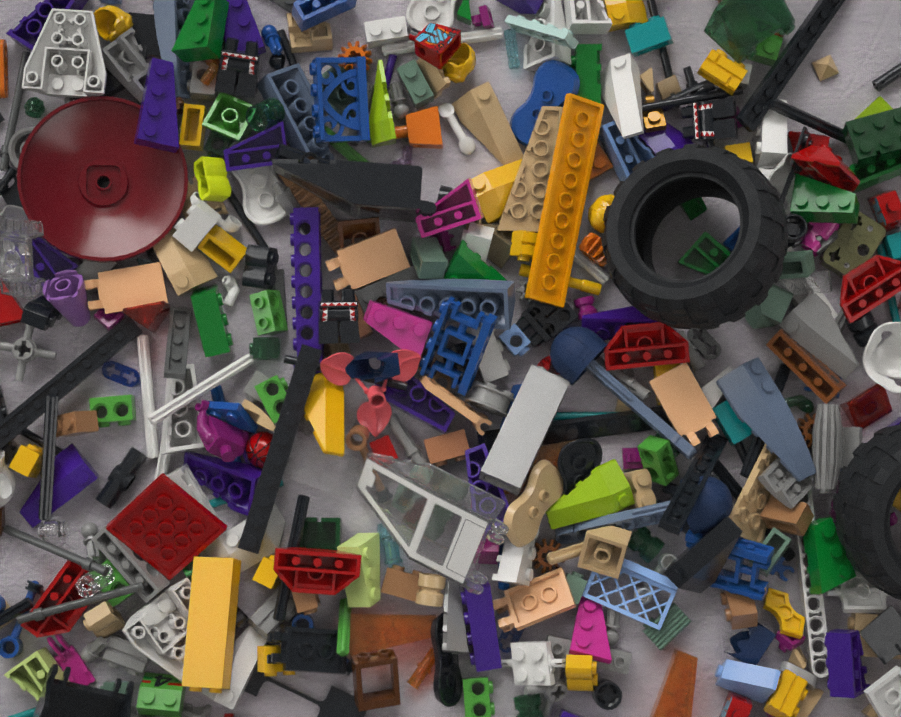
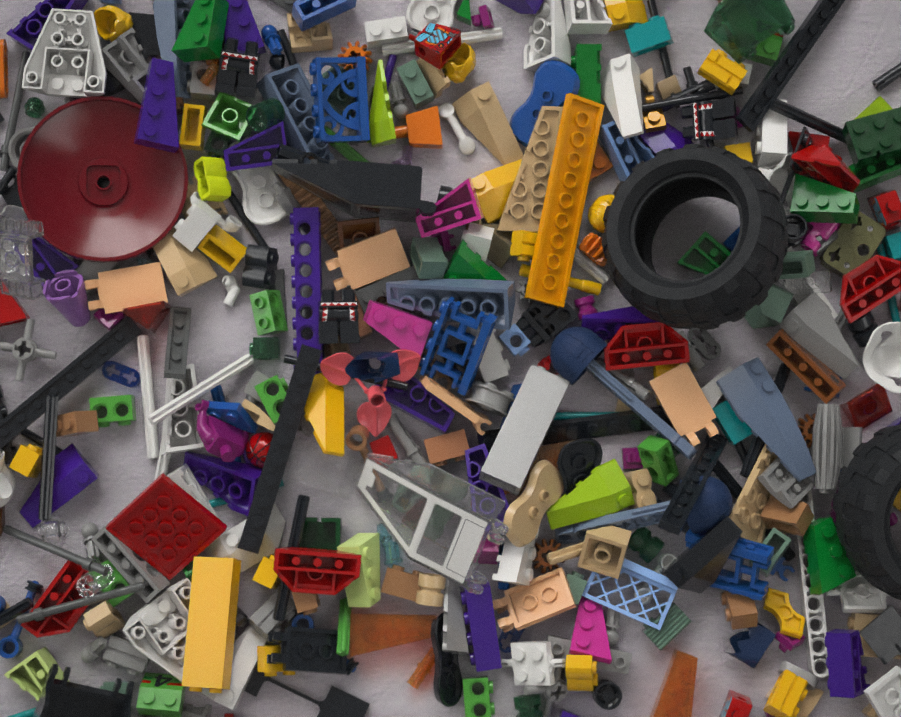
(40, 314): black brick -> none
(70, 658): dark pink arm -> none
(121, 478): black piece -> none
(211, 320): green wedge -> none
(380, 698): reddish brown window -> none
(512, 49): clear light blue axle -> none
(544, 32): light aqua plate -> none
(693, 208): green slope -> none
(747, 679): light blue slope -> none
(798, 658): tan slope -> none
(800, 402): clear green arm -> none
(825, 68): tan slope -> none

